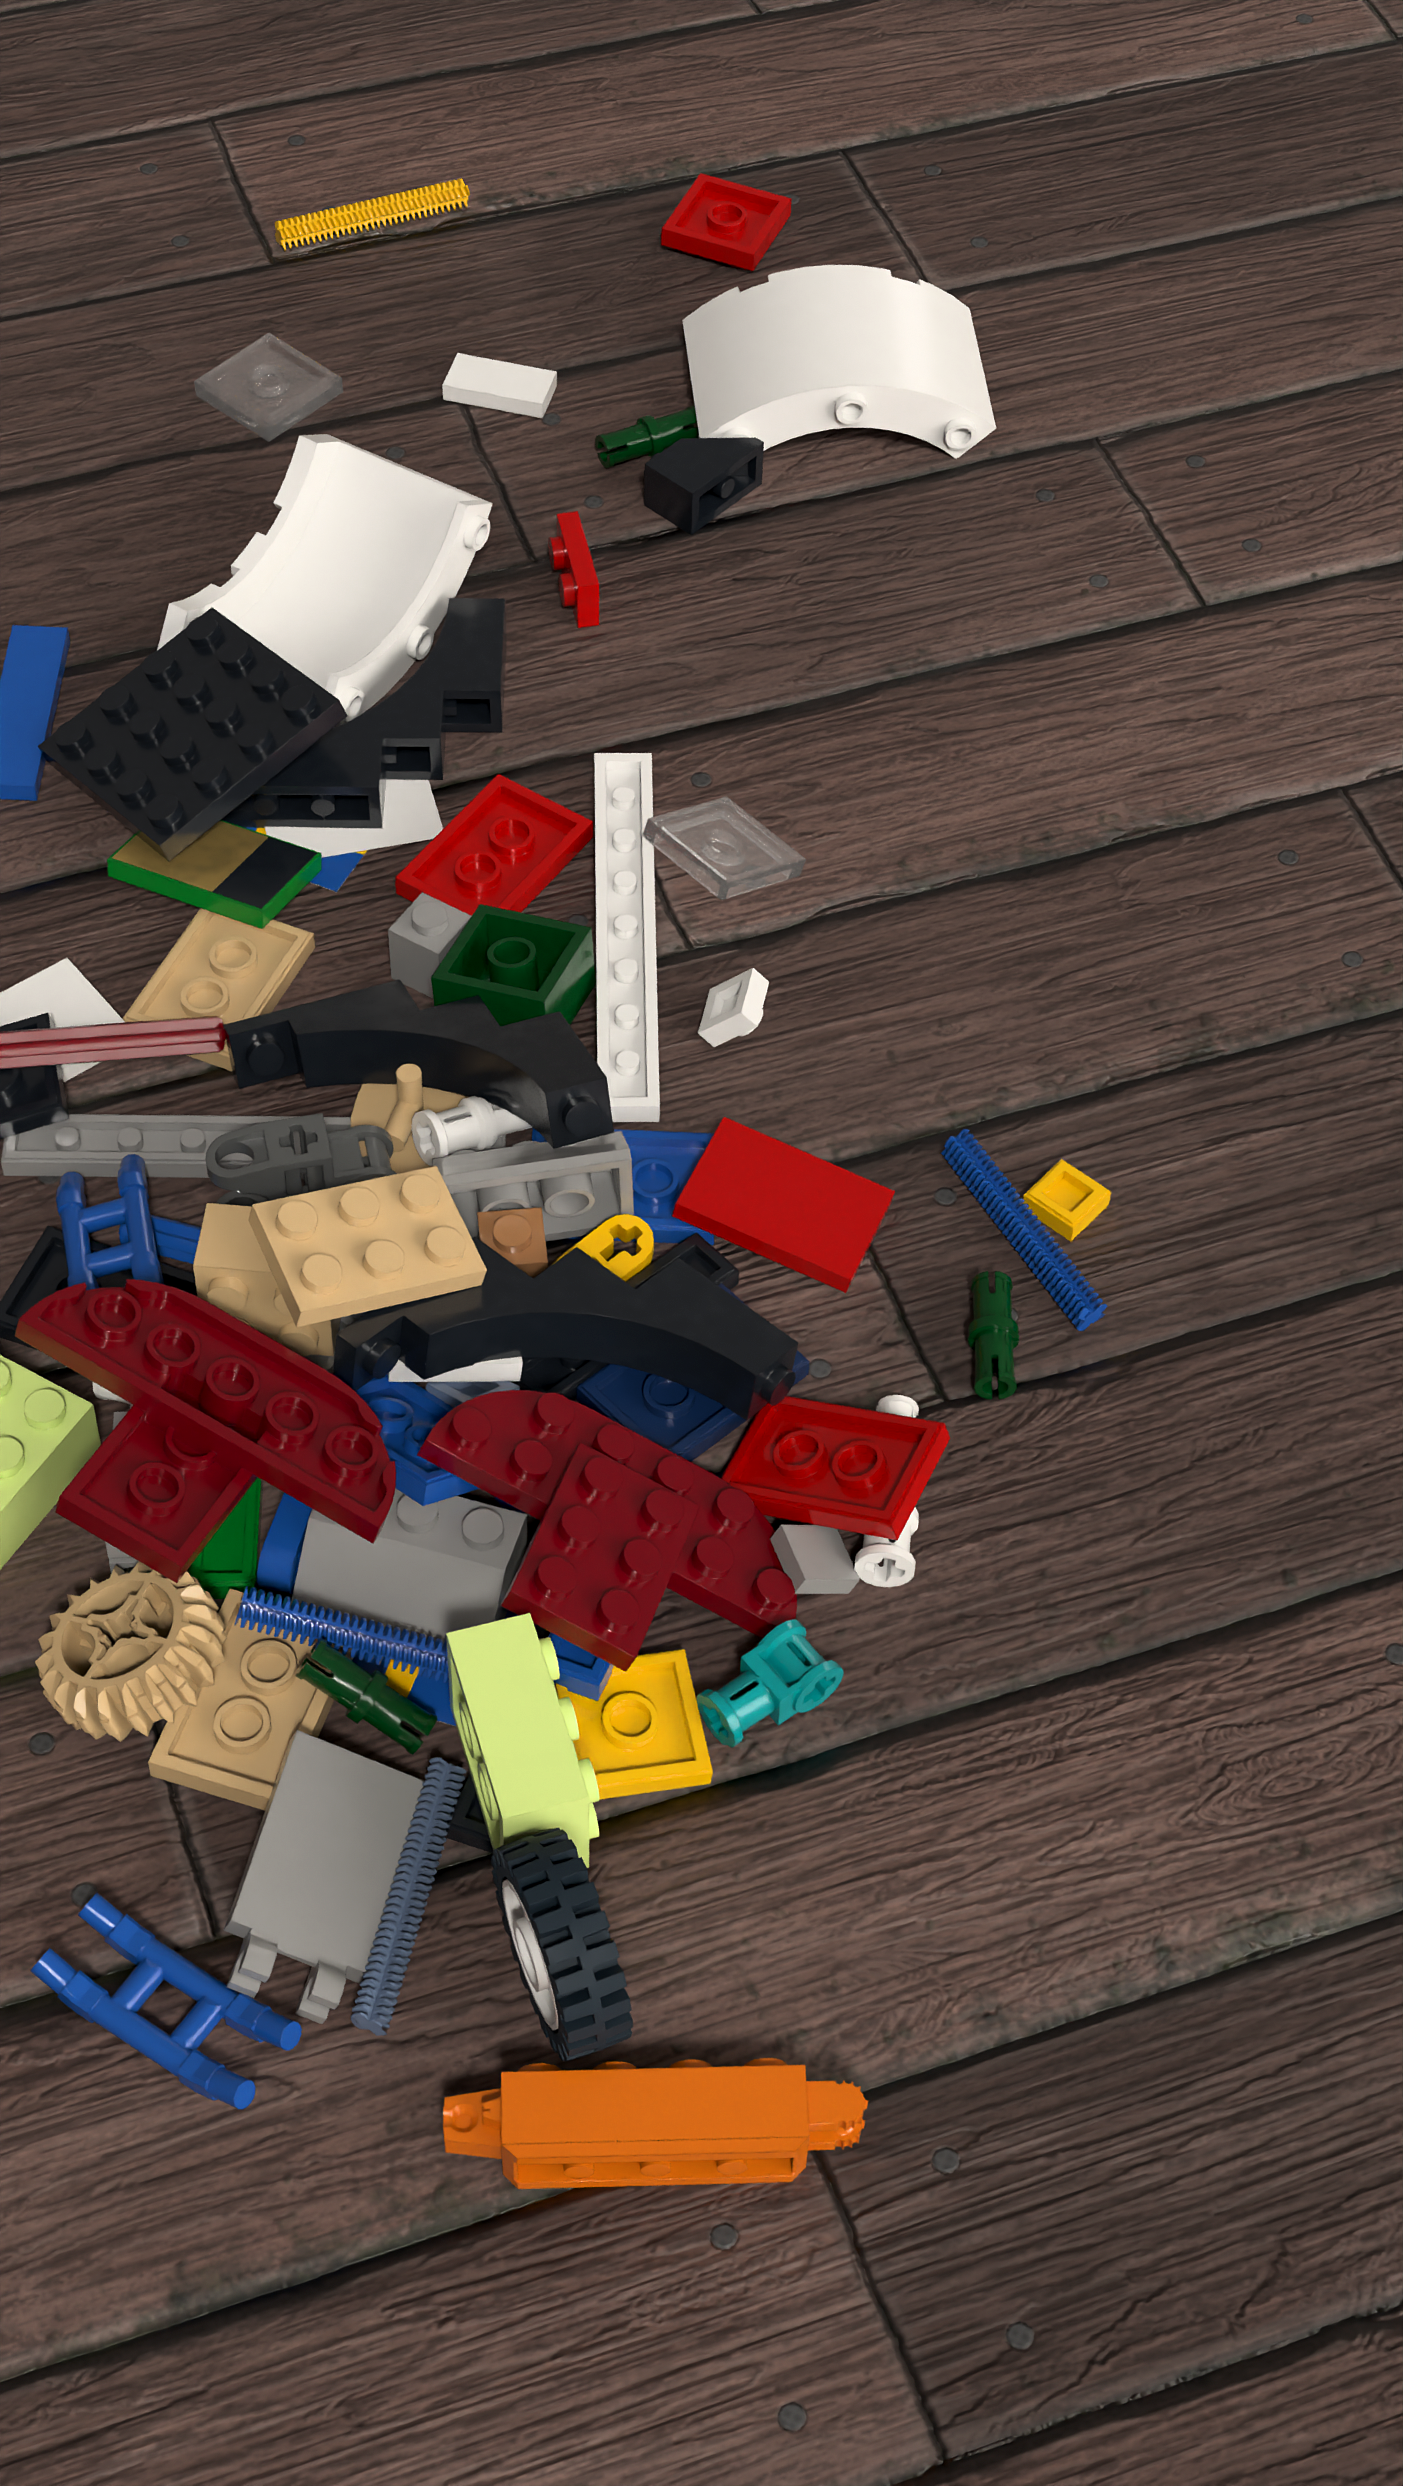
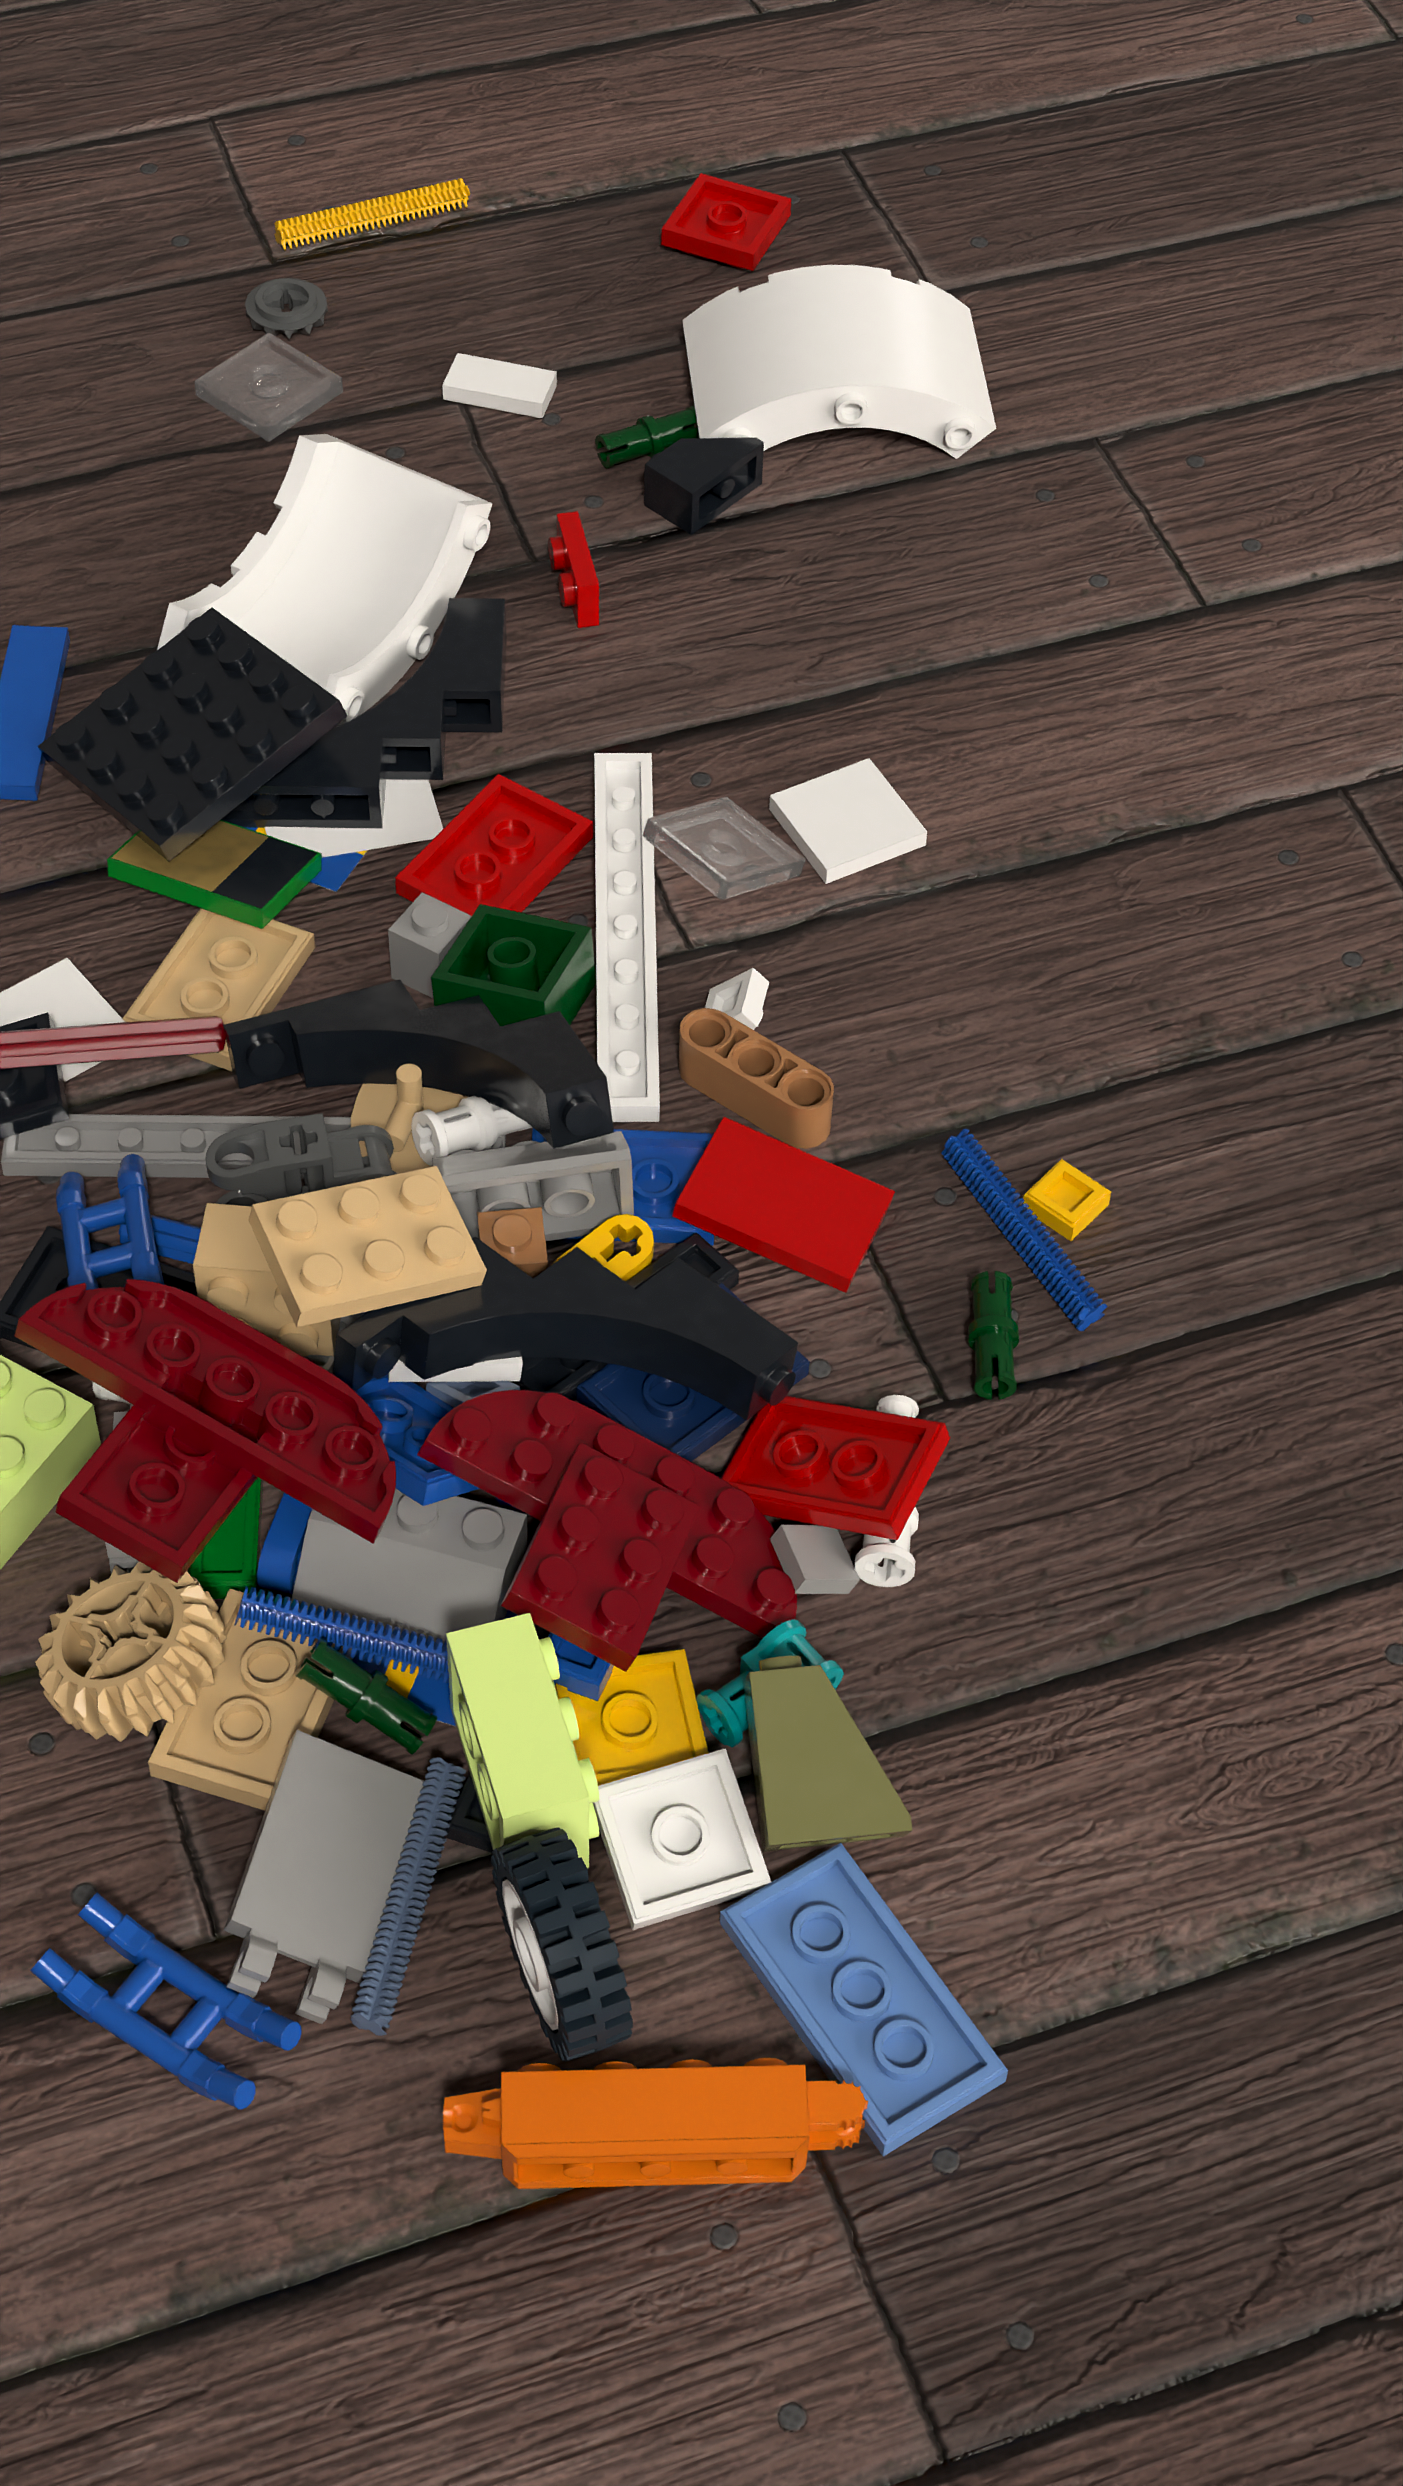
(268, 299): none -> dark grey gear
(679, 1839): none -> white tile
(755, 1078): none -> medium nougat beam
(812, 1763): none -> olive slope
(847, 820): none -> white tile
(863, 1997): none -> medium blue tile

